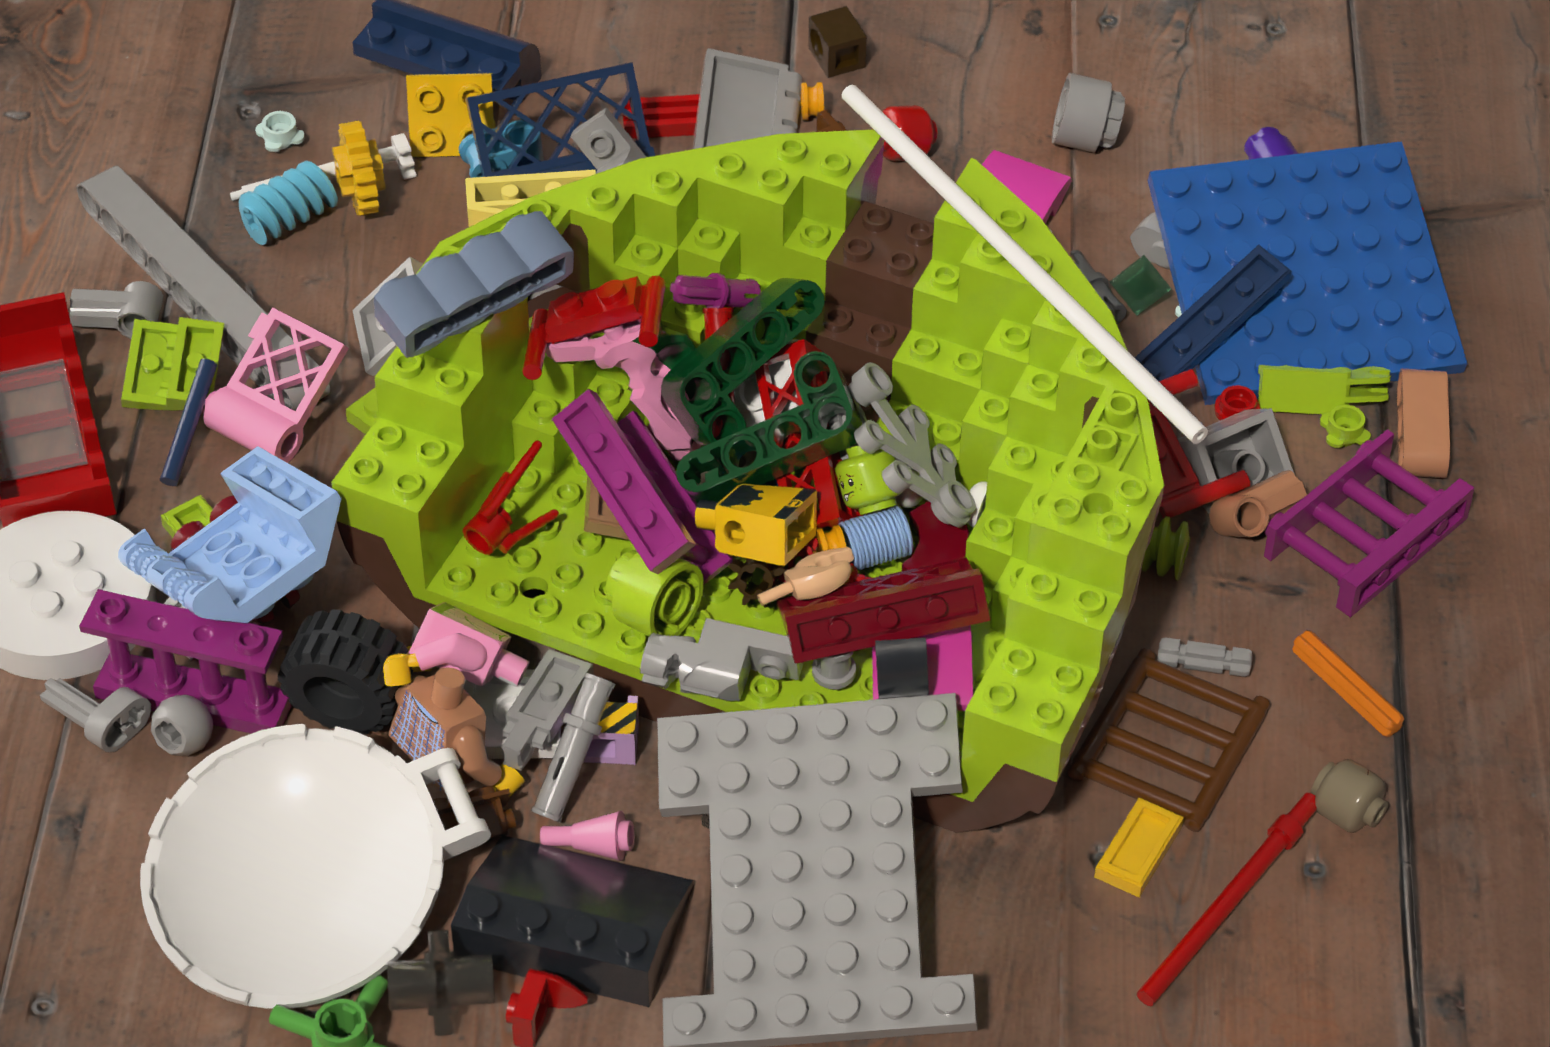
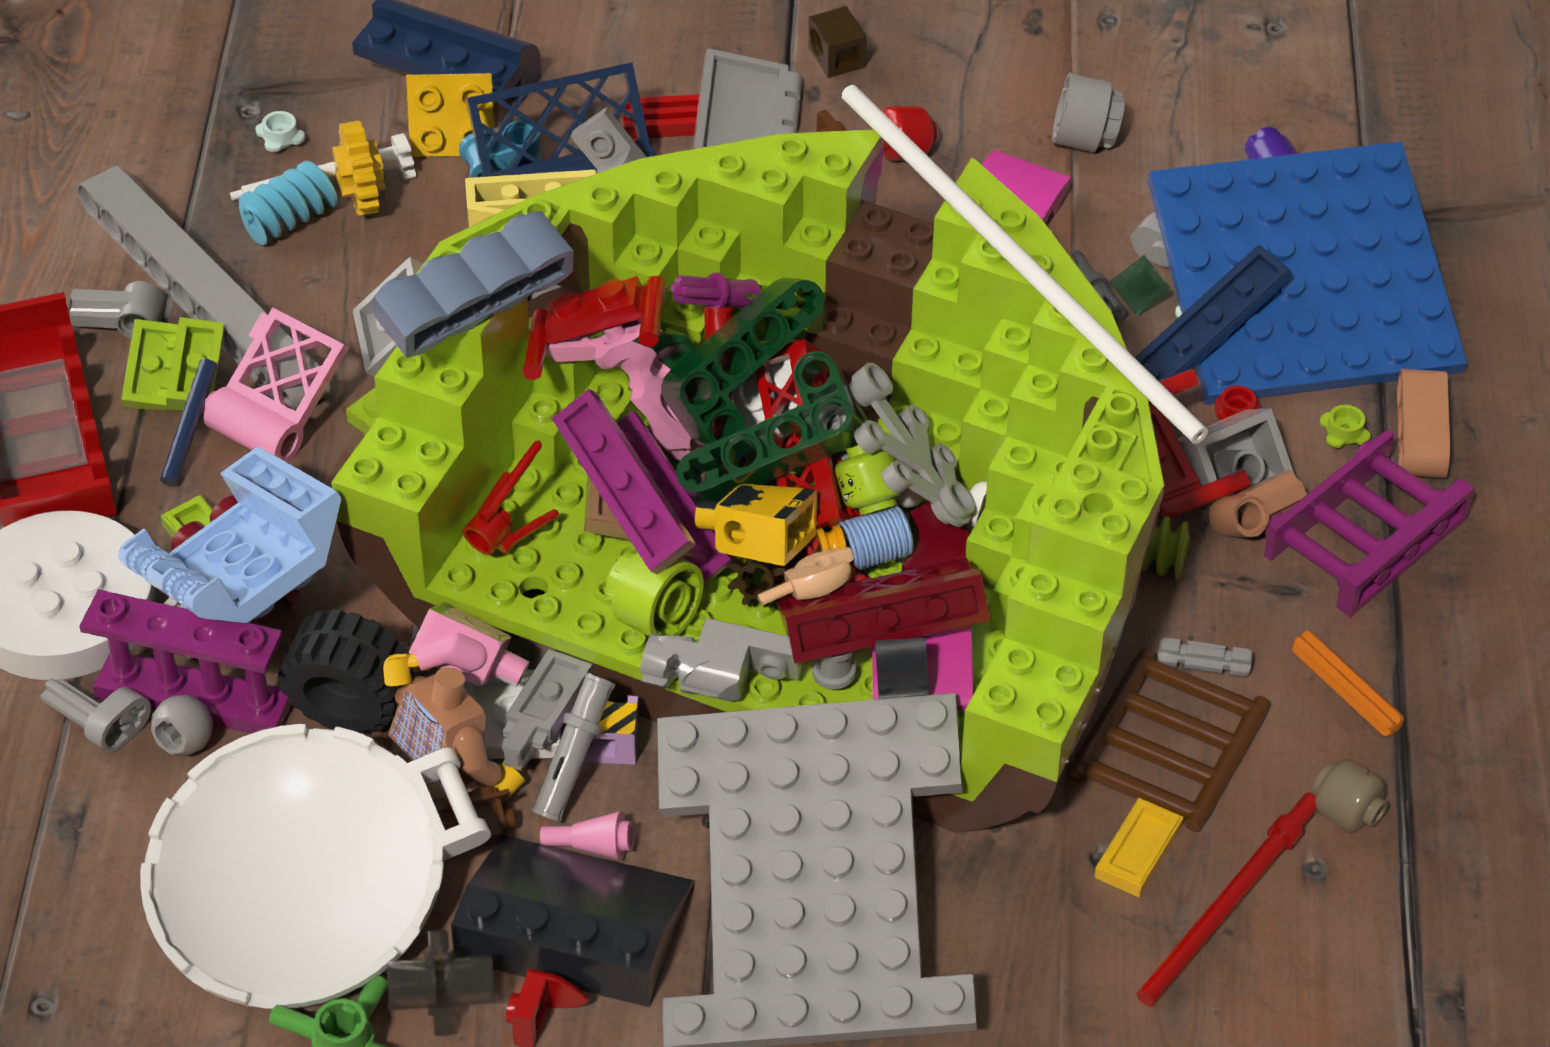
(811, 100): light orange bush -> none
(1319, 390): lime arm -> none

